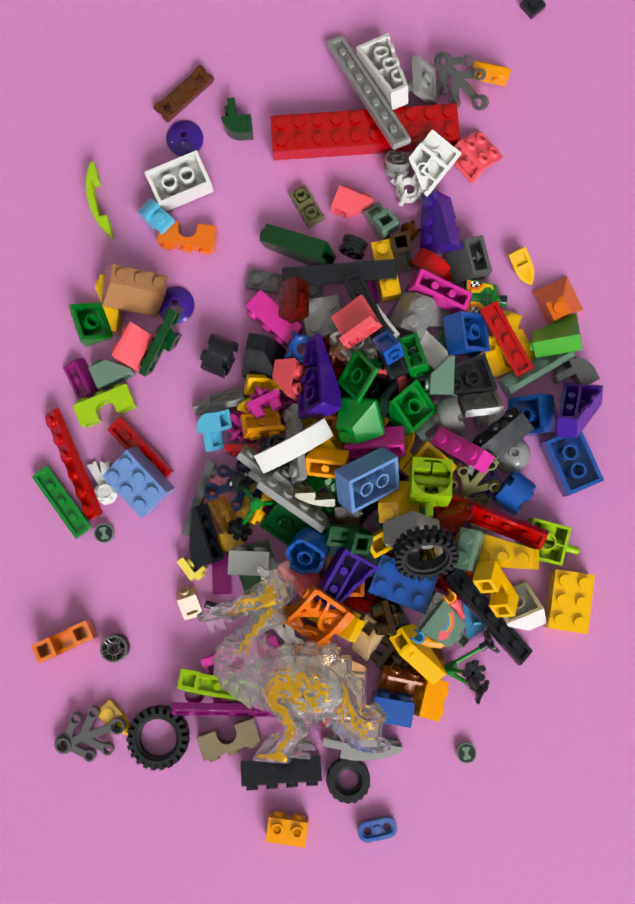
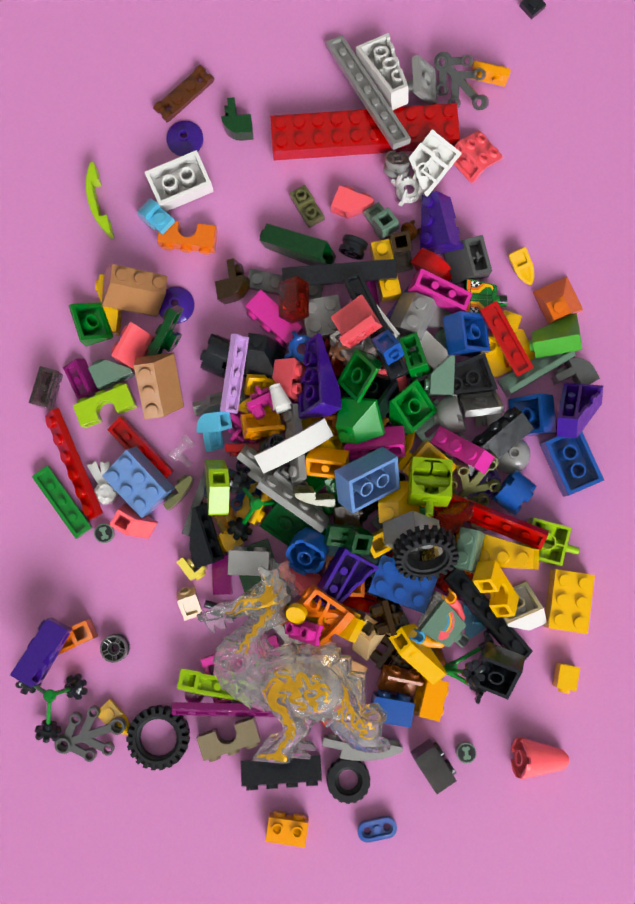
(41, 652): none -> dark purple wedge
(46, 388): none -> clear smoke brick
(73, 688): none -> black plant
(131, 524): none -> coral slope
(158, 385): none -> medium nougat slope
(177, 453): none -> clear piece
(183, 487): none -> olive slope
(217, 487): none -> lime slope
(234, 373): none -> lavender tile
(235, 286): none -> dark brown brick
(279, 398): none -> white cone
(296, 613): none -> yellow tile
(304, 632): none -> dark pink hips
(431, 763): none -> black brick
(501, 671): none -> black brick
(536, 758): none -> coral cone
(566, 677): none -> yellow brick

